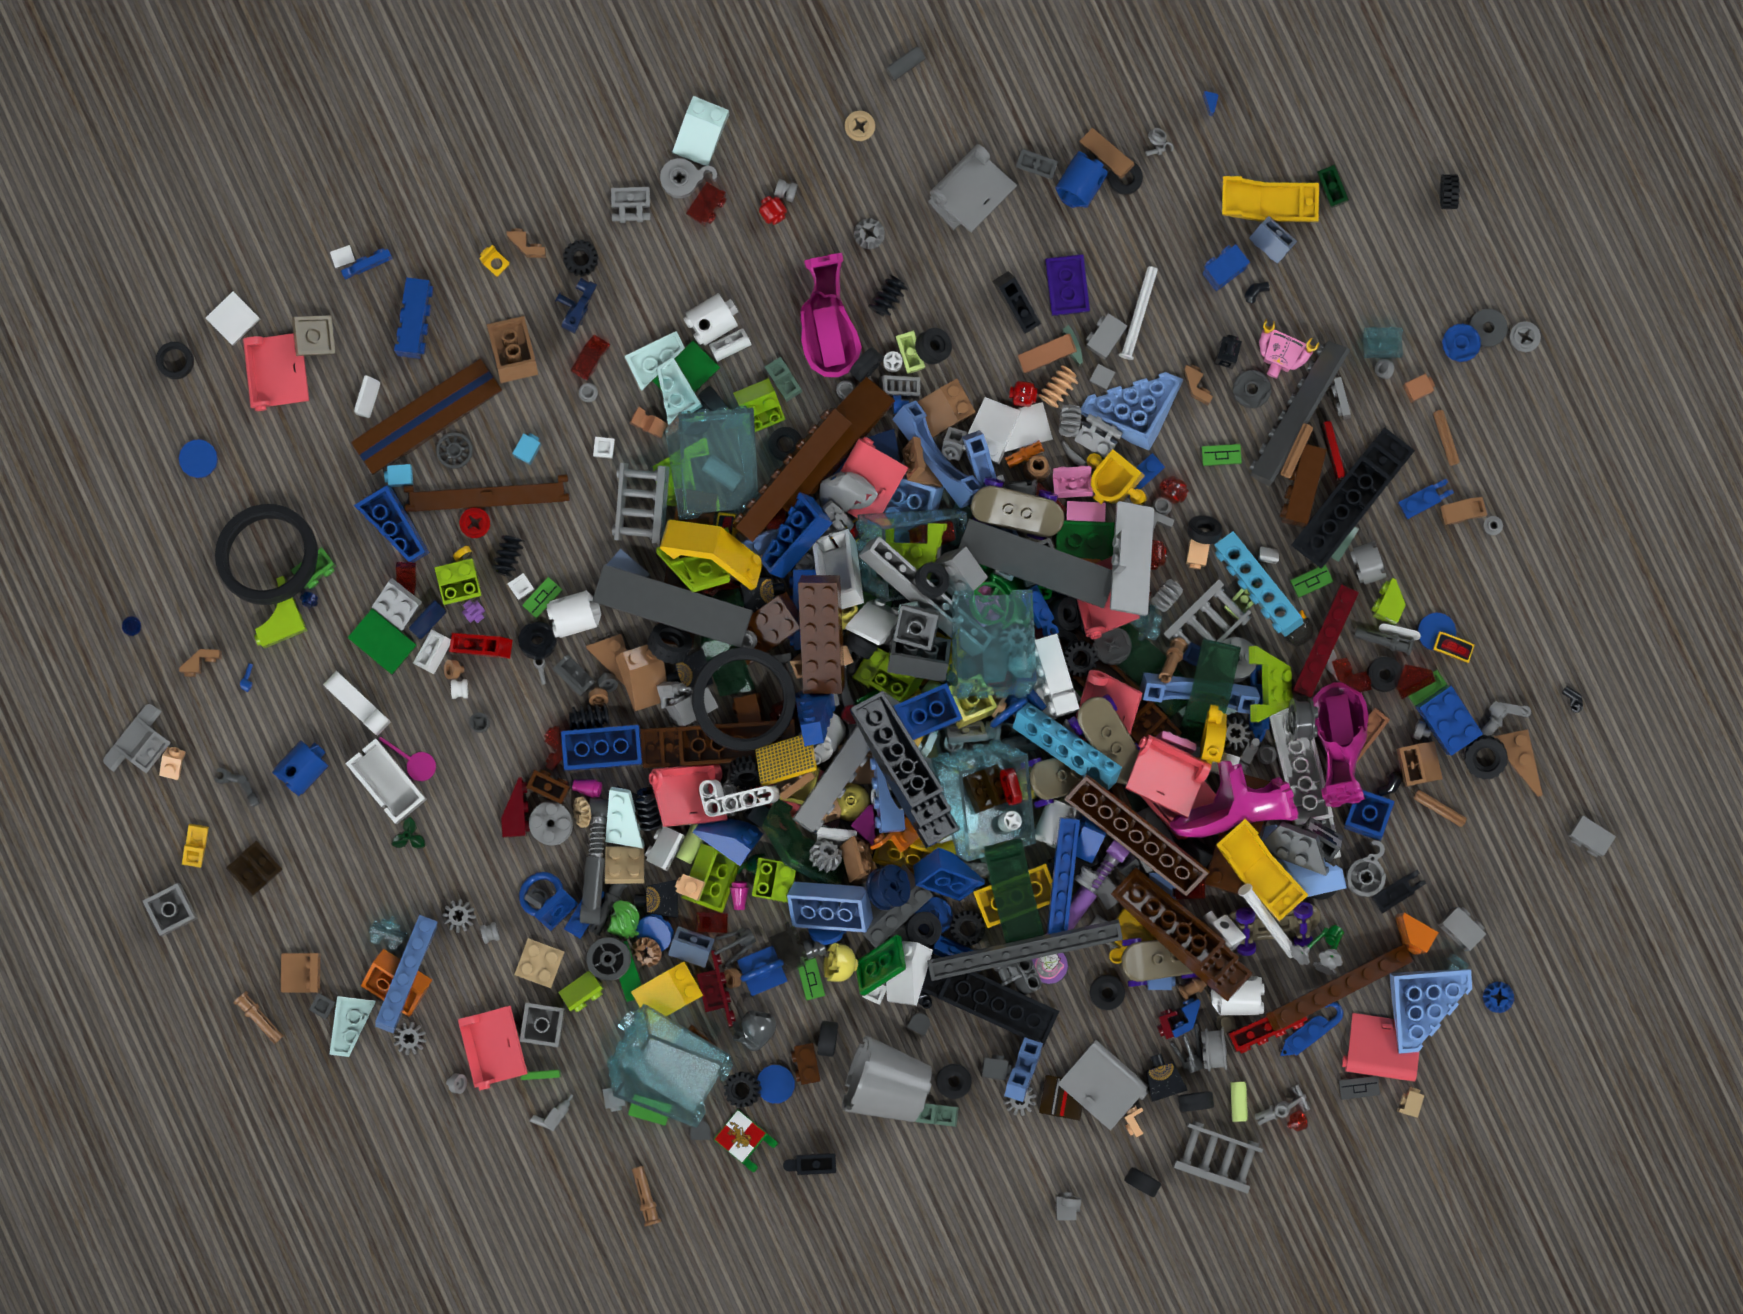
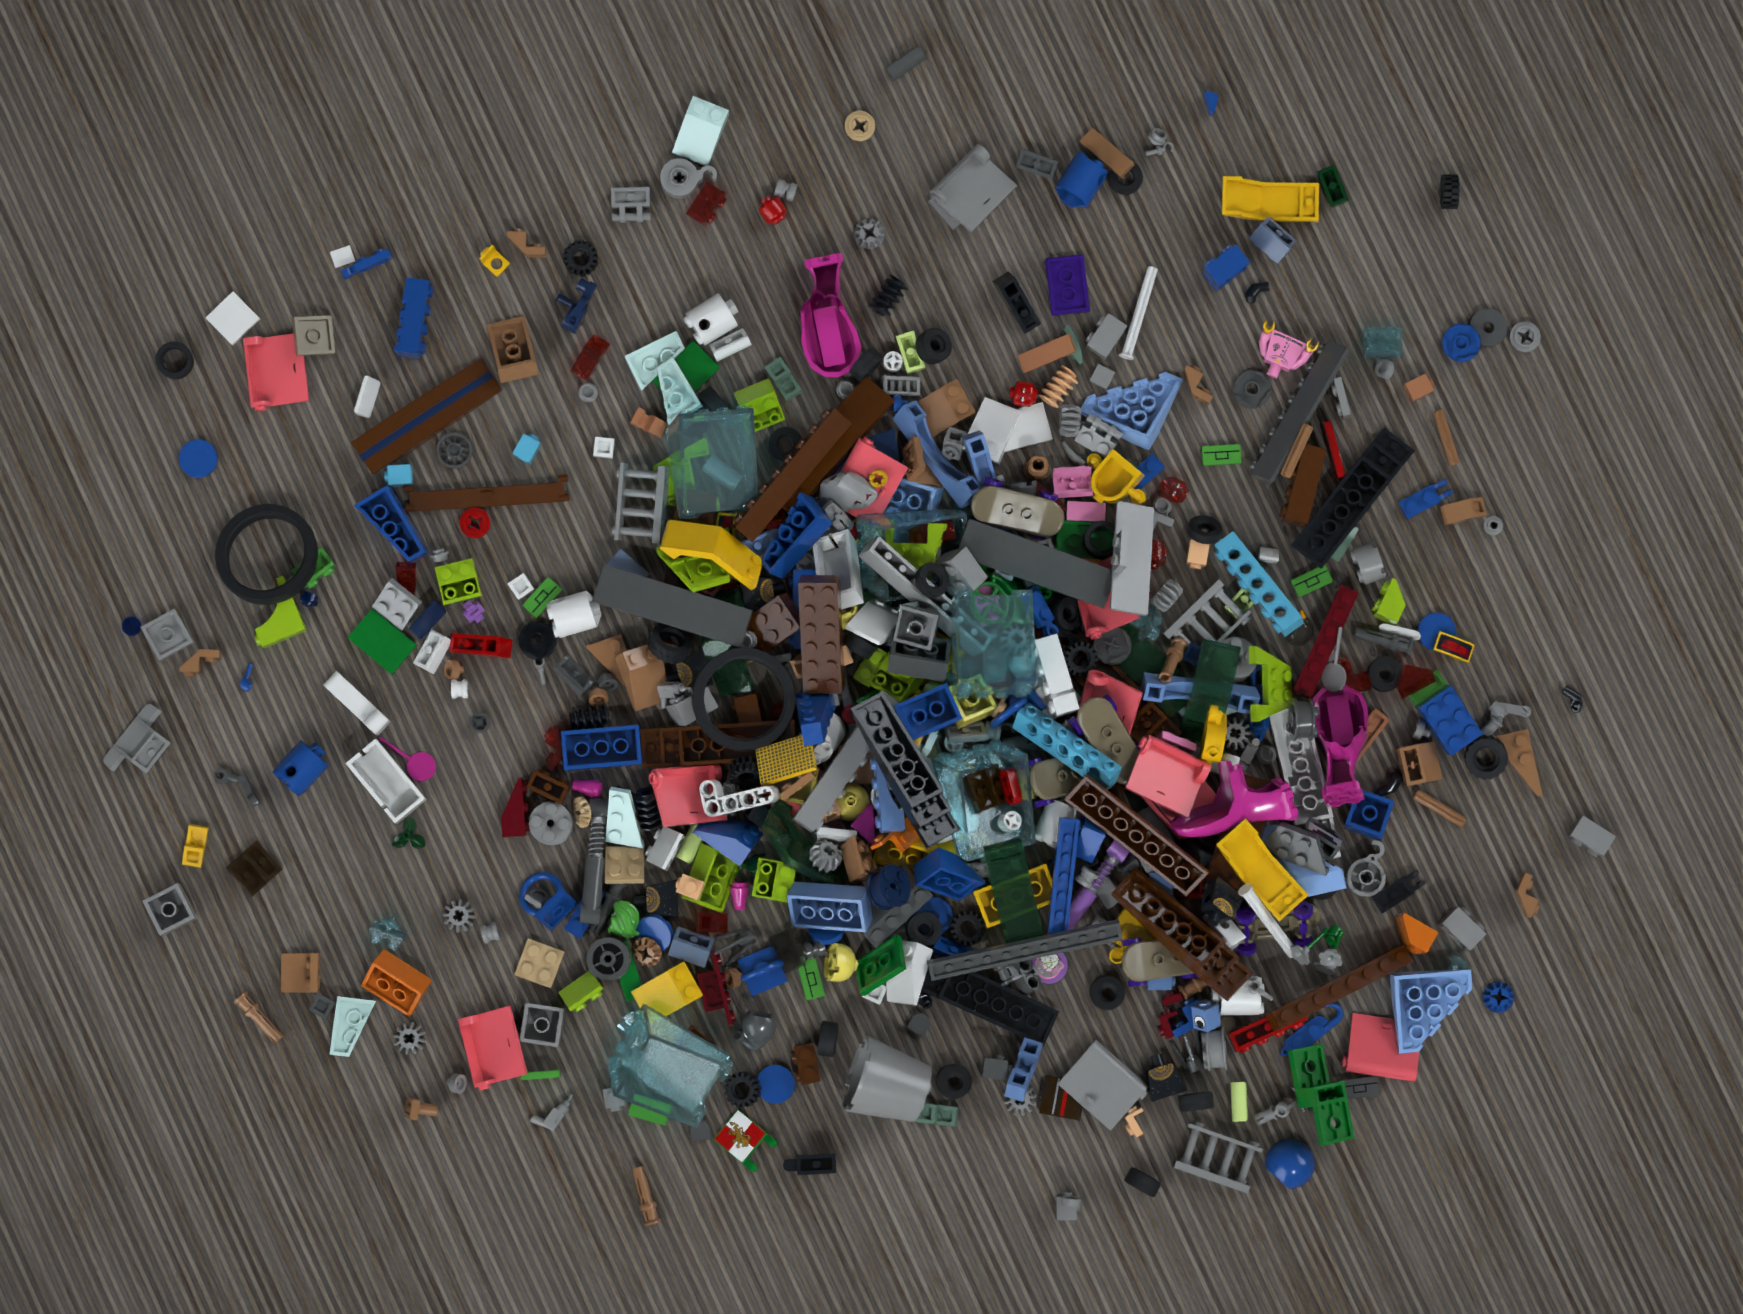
(167, 634): none -> light grey plate
(172, 763): light nougat bracket -> none
(405, 974): medium blue arch -> none
(414, 1107): none -> medium nougat piece
(439, 555): none -> light grey plate
(462, 554): yellow tile -> none
(507, 555): black piece -> none
(876, 484): none -> yellow bush
(1024, 454): orange pin -> none
(1087, 536): none -> black tyre
(1171, 997): none -> dark red plate
(1206, 1015): none -> medium blue brick
(1220, 901): none -> black torso
(1228, 351): black brick -> none
(1260, 991): none -> light grey hand
(1290, 1162): none -> blue cylinder
(1297, 1121): clear red tile -> none
(1316, 1091): none -> green bracket
(1334, 674): none -> light grey piece
(1411, 1102): tan brick -> none
(1527, 902): none -> medium nougat slope

